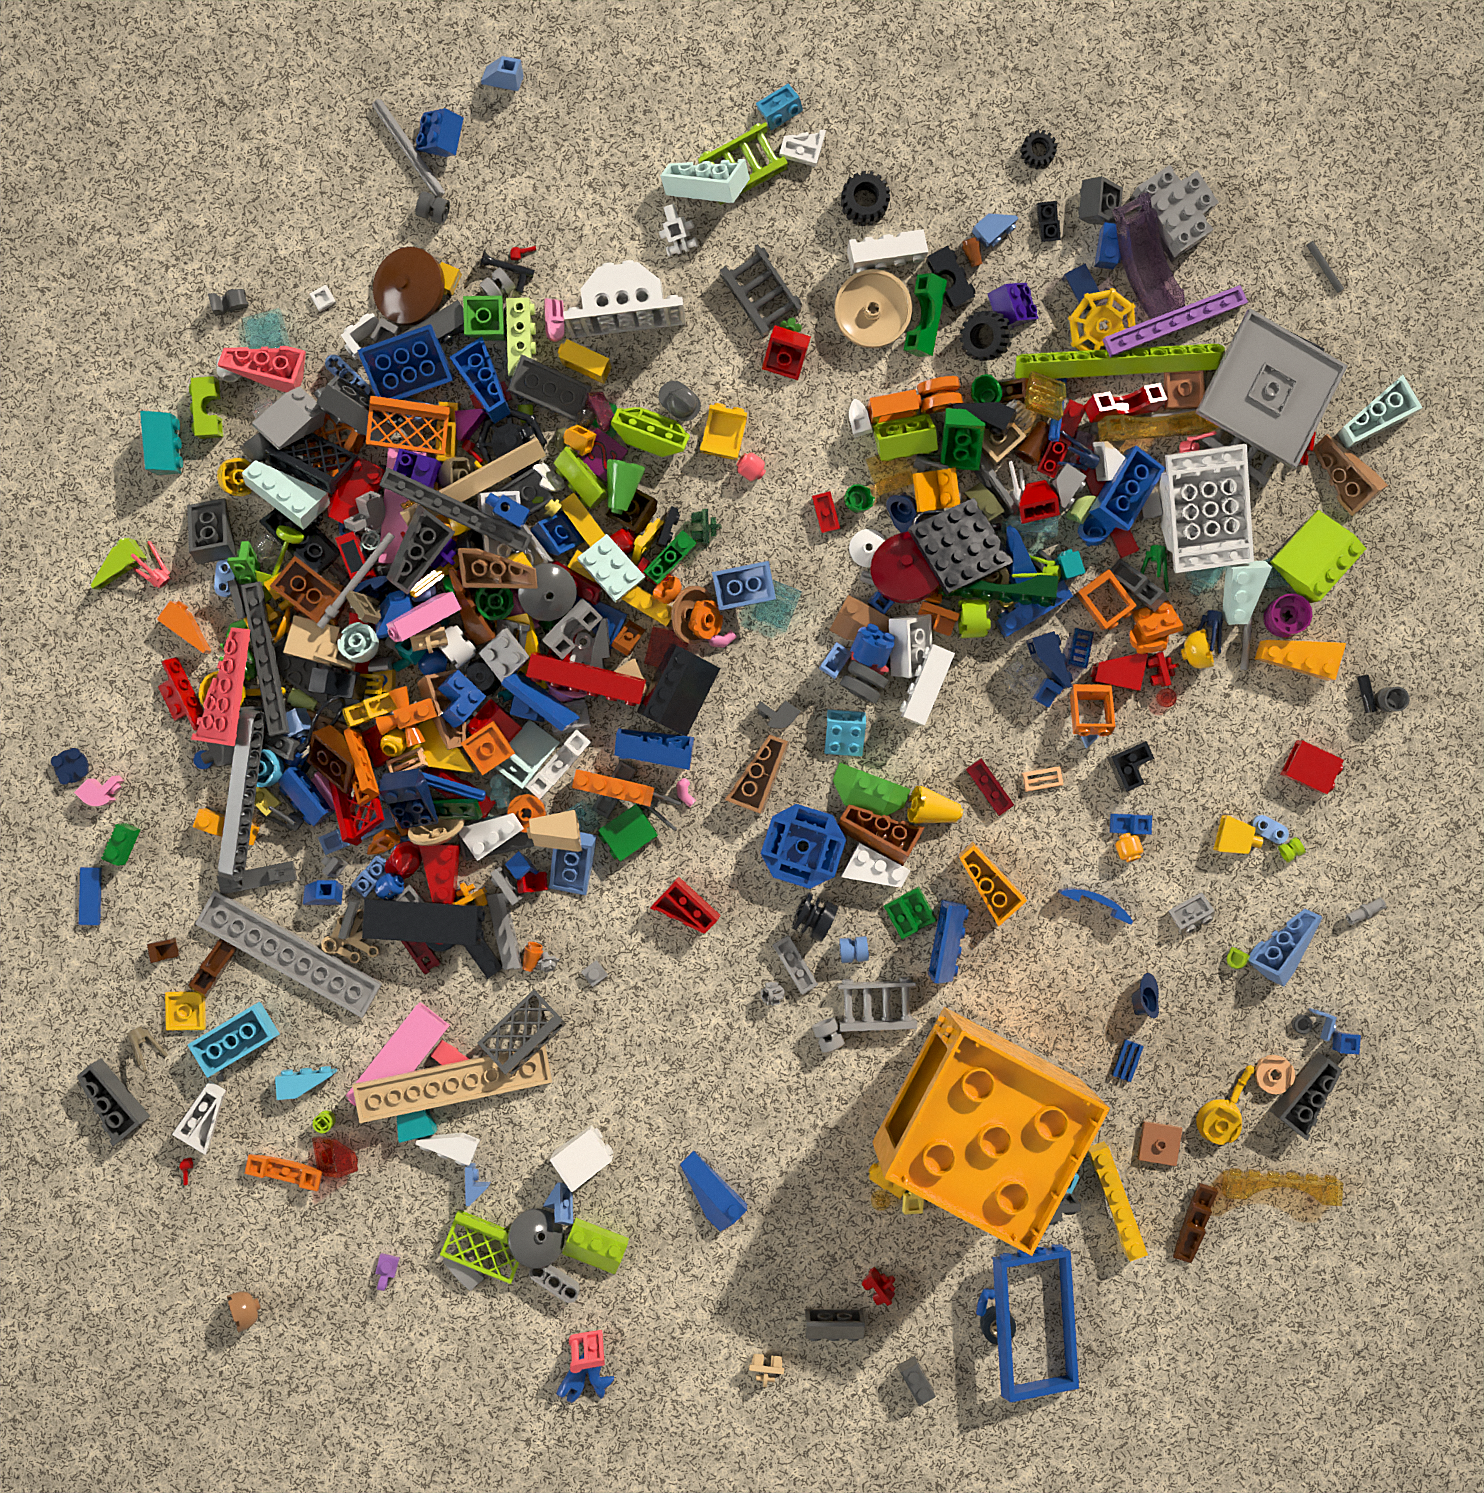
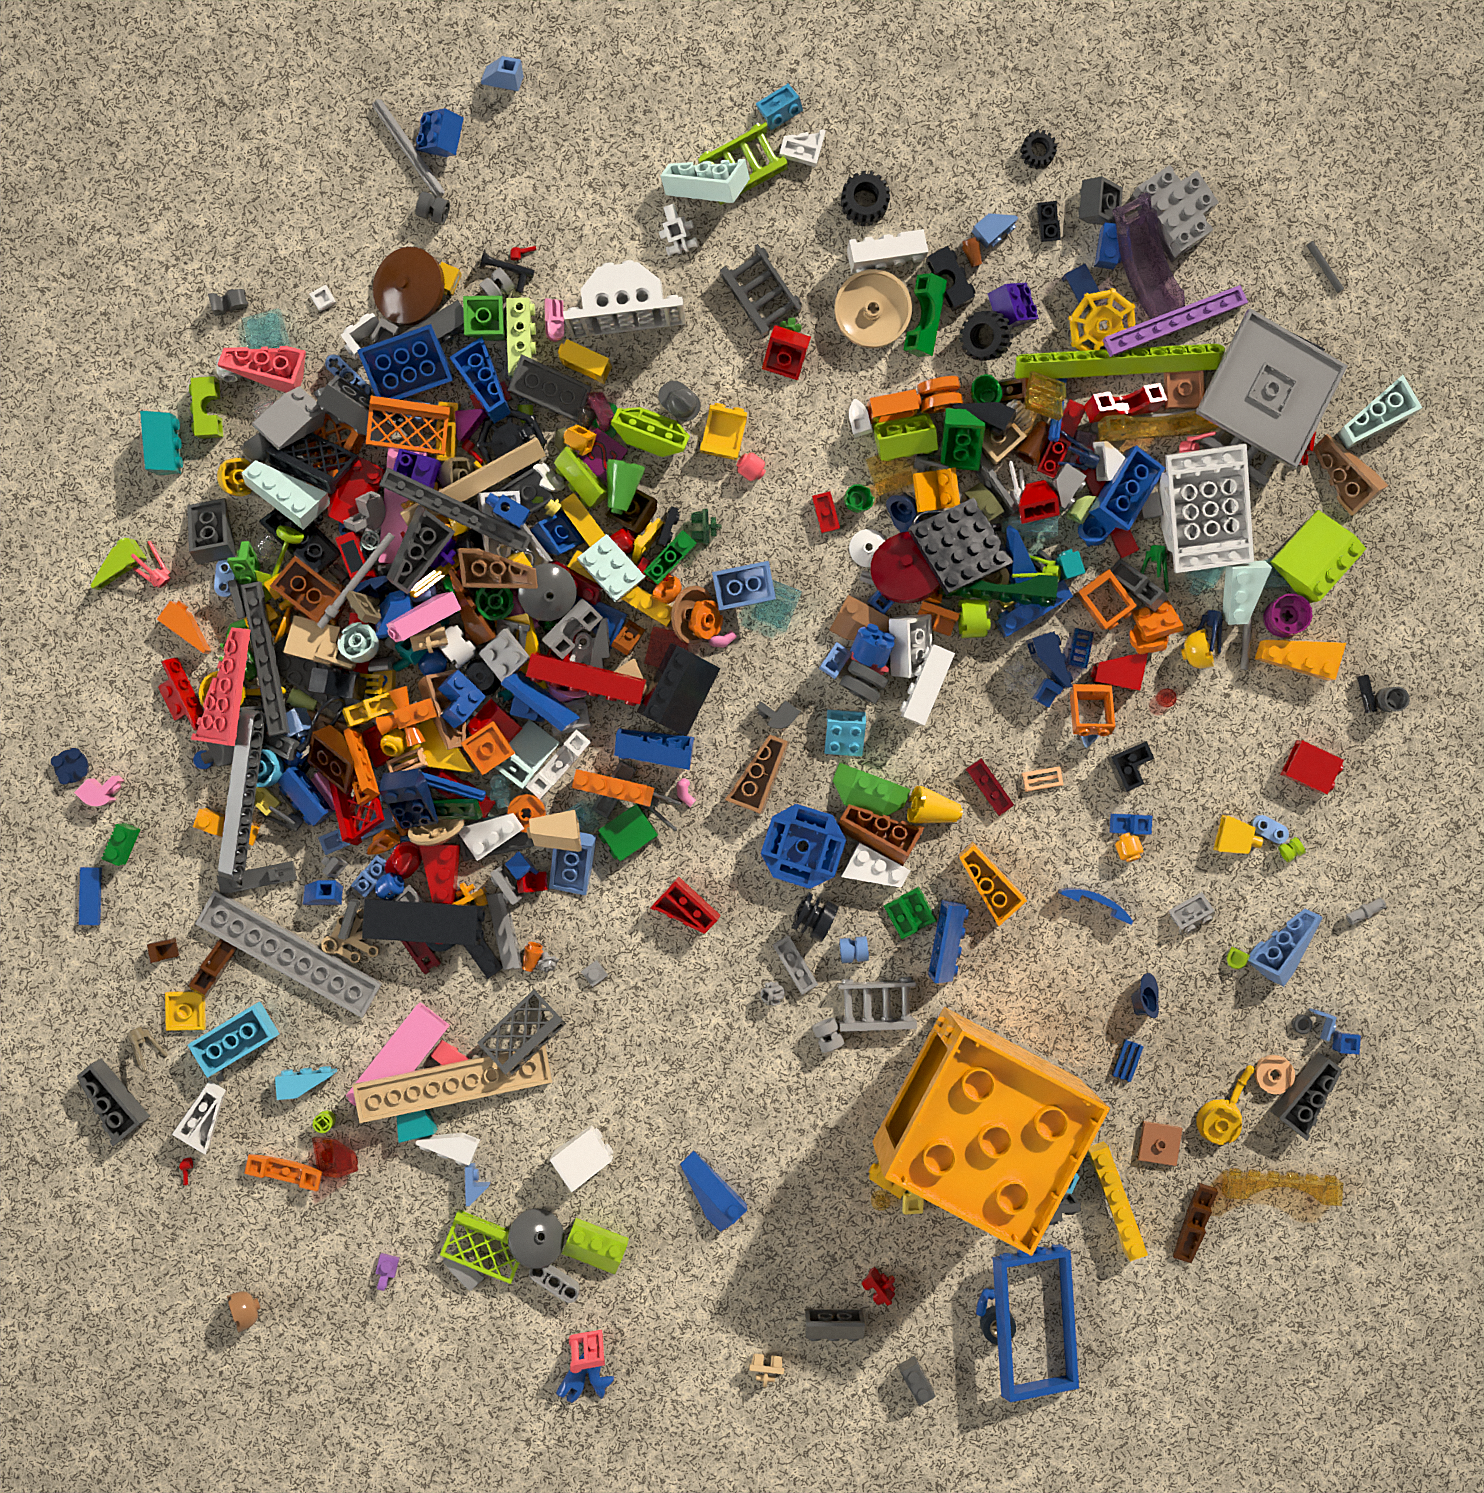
(562, 1201): medium blue slope -> none
(1162, 677): red hips -> none

